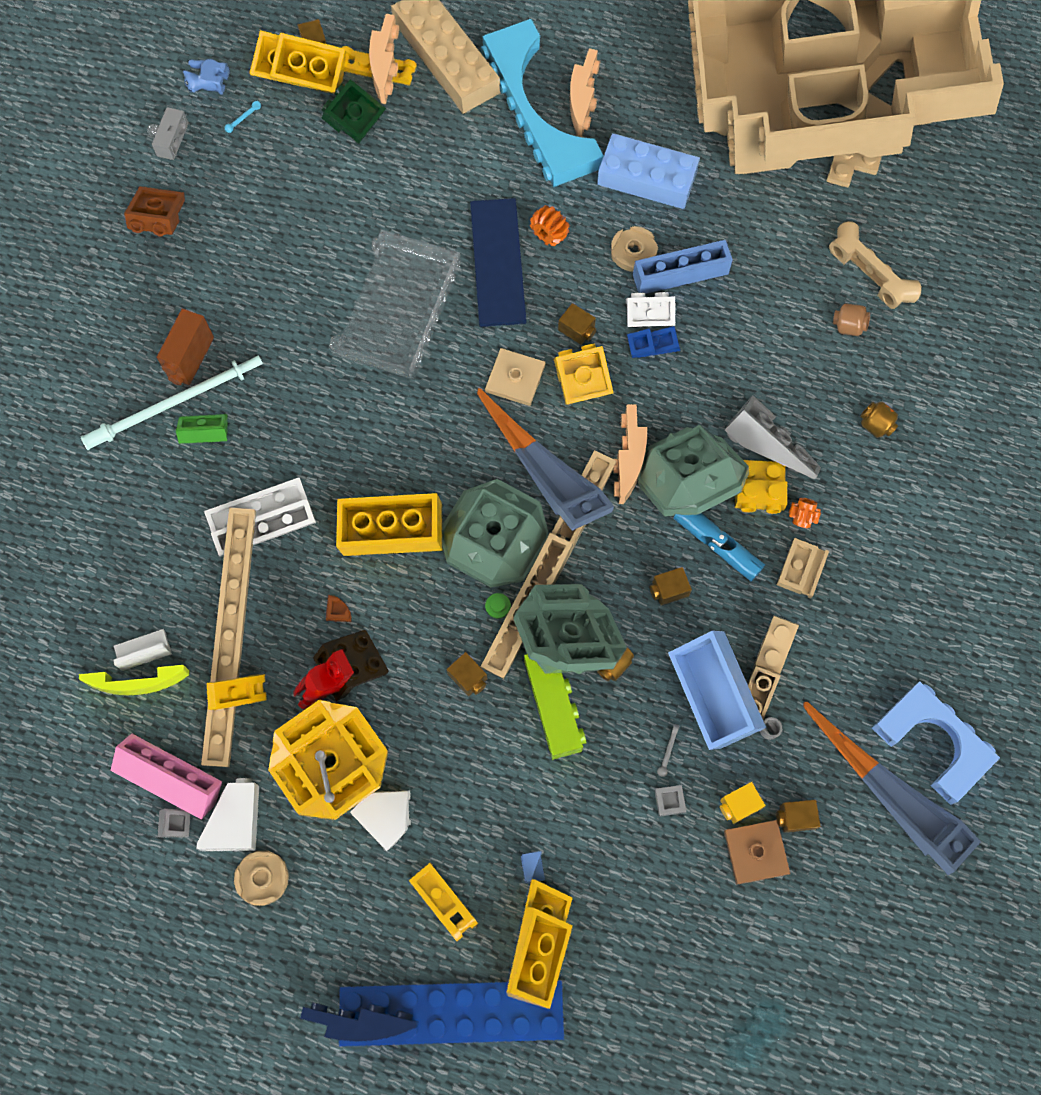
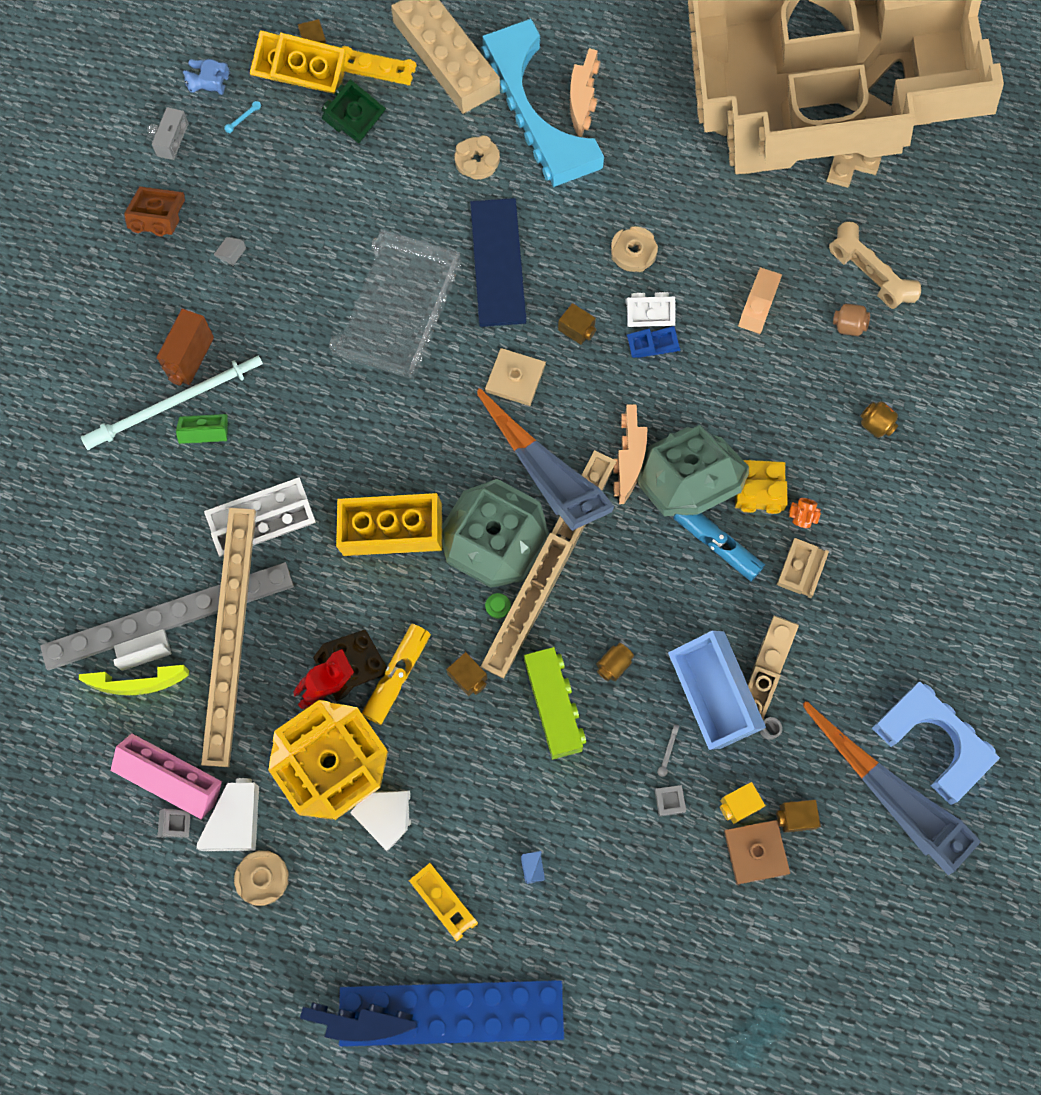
(164, 616): none -> light grey plate
(230, 250): none -> light grey slope
(236, 692): yellow plate -> none
(321, 756): light grey hinge -> none
(337, 610): dark orange tile -> none
(382, 57): light nougat slope -> none
(390, 685): none -> yellow piece
(483, 147): none -> tan plate
(540, 945): yellow slope -> none
(549, 225): orange gear -> none
(568, 630): sand green piece -> none
(583, 374): yellow plate -> none
(648, 171): light blue piece -> none
(670, 586): pearl gold brick -> none
(682, 267): medium blue brick -> none
(757, 432): light grey wedge -> none
(760, 300): none -> light nougat slope

